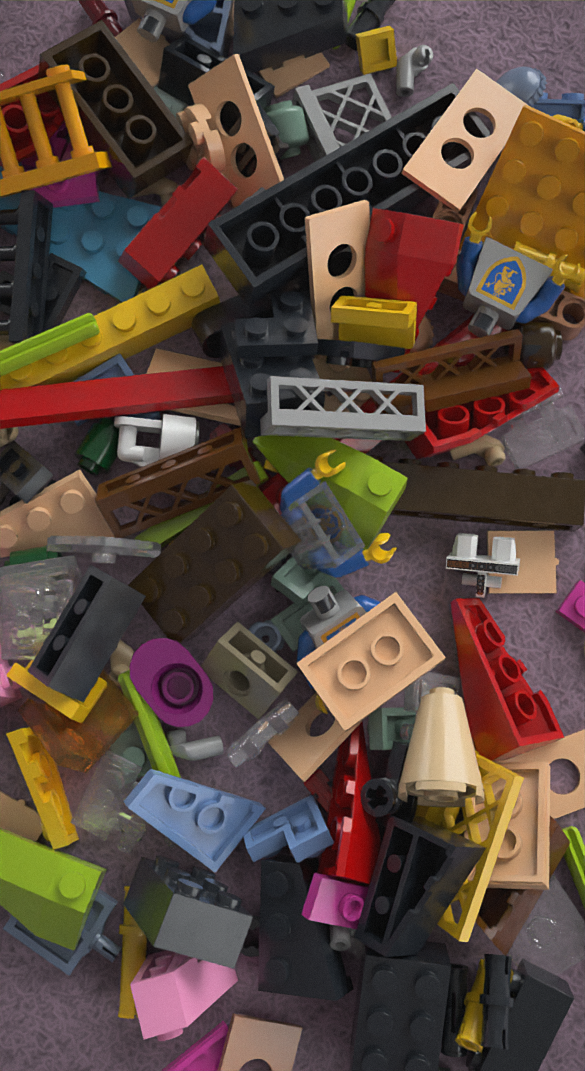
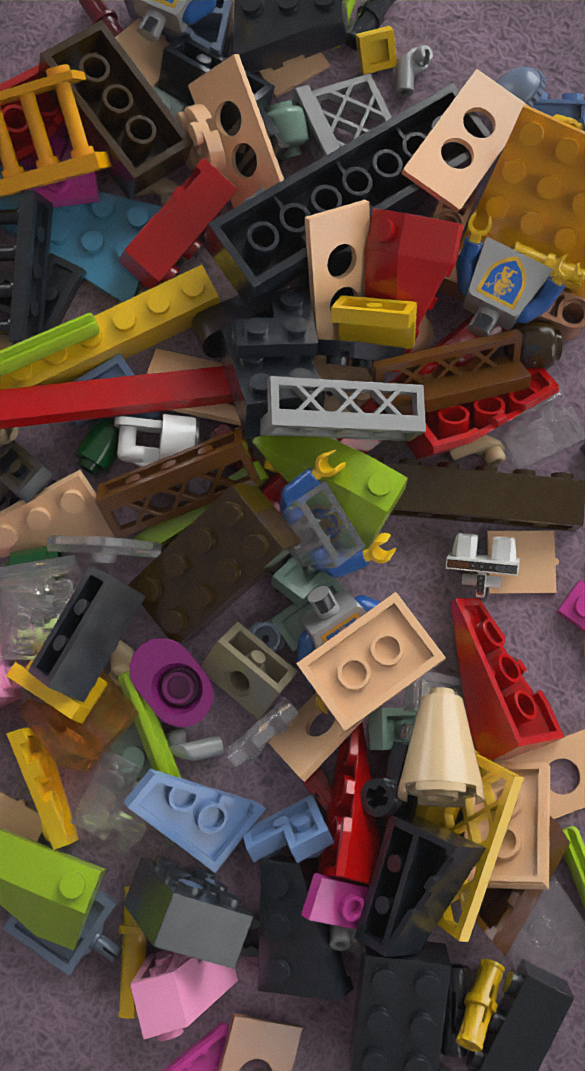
(496, 1001): black pin -> none

